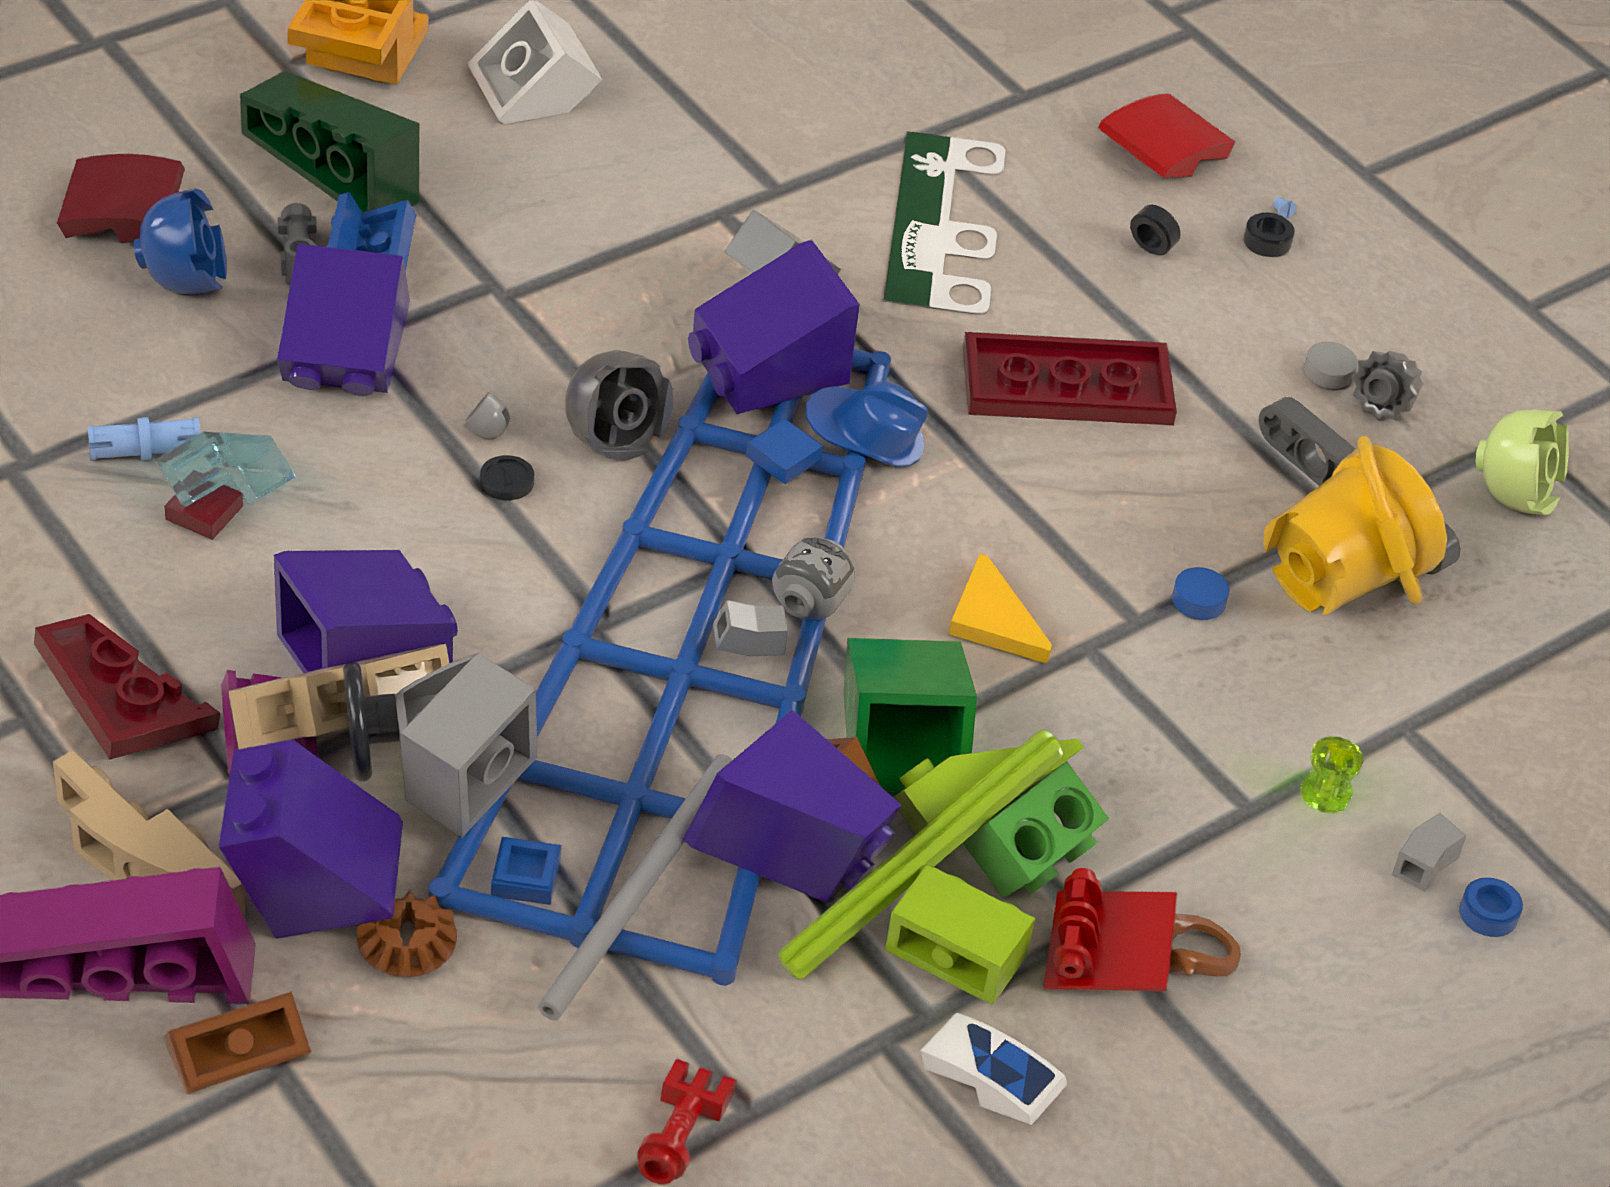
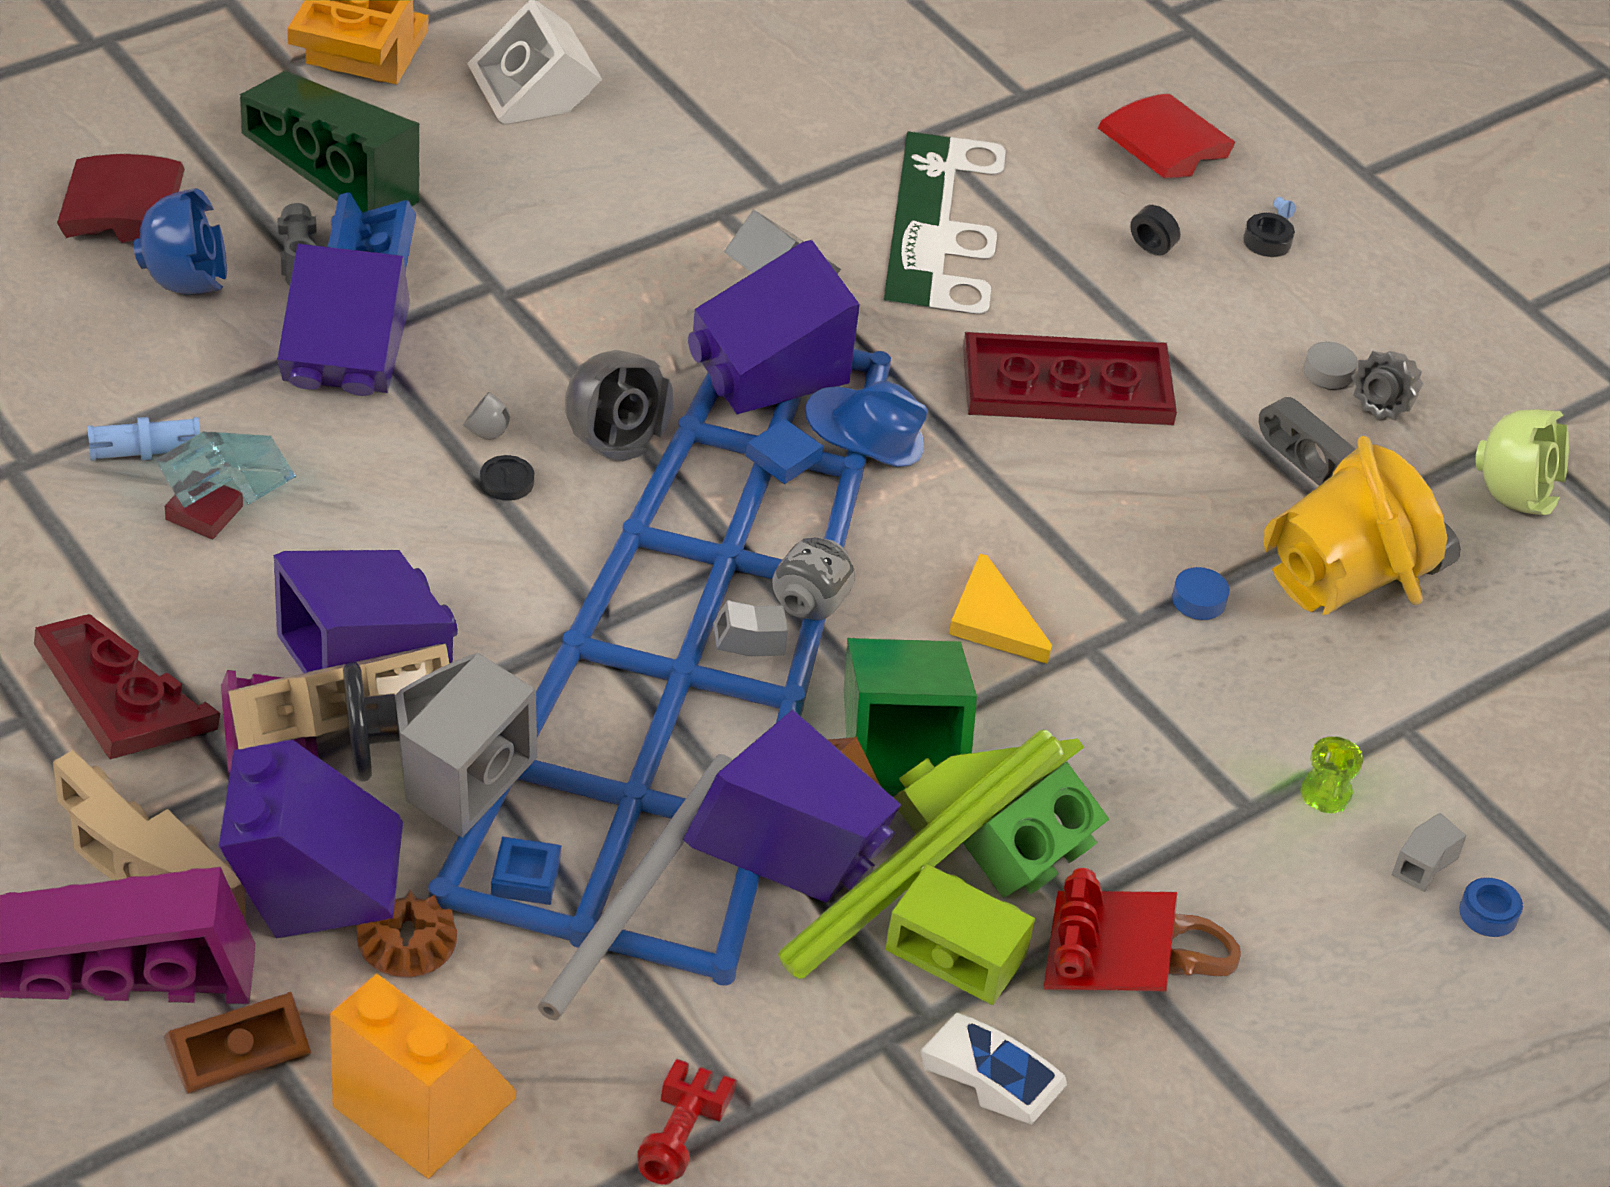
(410, 1077): none -> light orange slope

